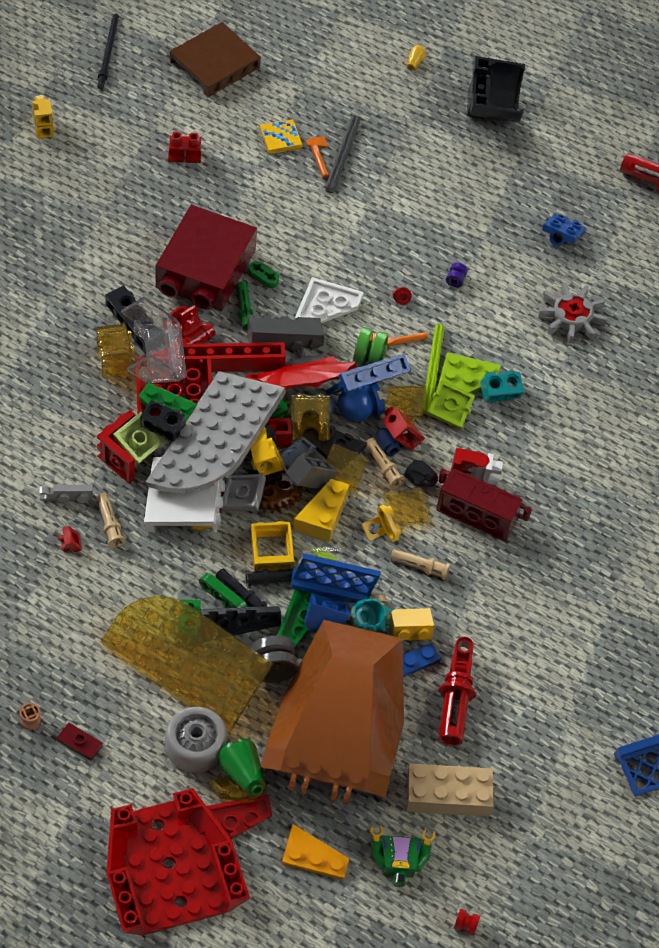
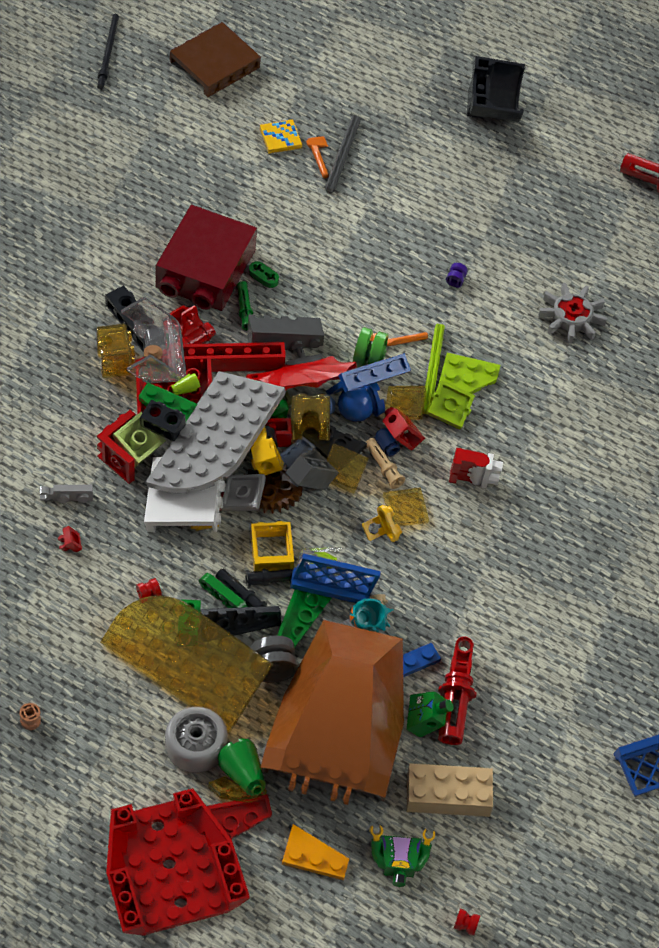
(42, 117): yellow hips -> none
(80, 741): dark red plate -> none
(112, 527): tan pin -> none
(148, 589): none -> red wheel
(154, 350): none -> medium nougat plate
(186, 384): none -> lime cone
(190, 144): red hips -> none
(323, 511): yellow wedge -> none
(325, 608): blue slope -> none
(328, 300): white plate -> none
(402, 295): red plate -> none
(411, 624): yellow brick -> none
(416, 56): yellow cone -> none
(421, 473): black rock -> none
(427, 713): none -> green torso
(429, 566): tan pin -> none
(479, 504): dark red container -> none
(503, 390): teal brick -> none
(569, 230): blue plate -> none

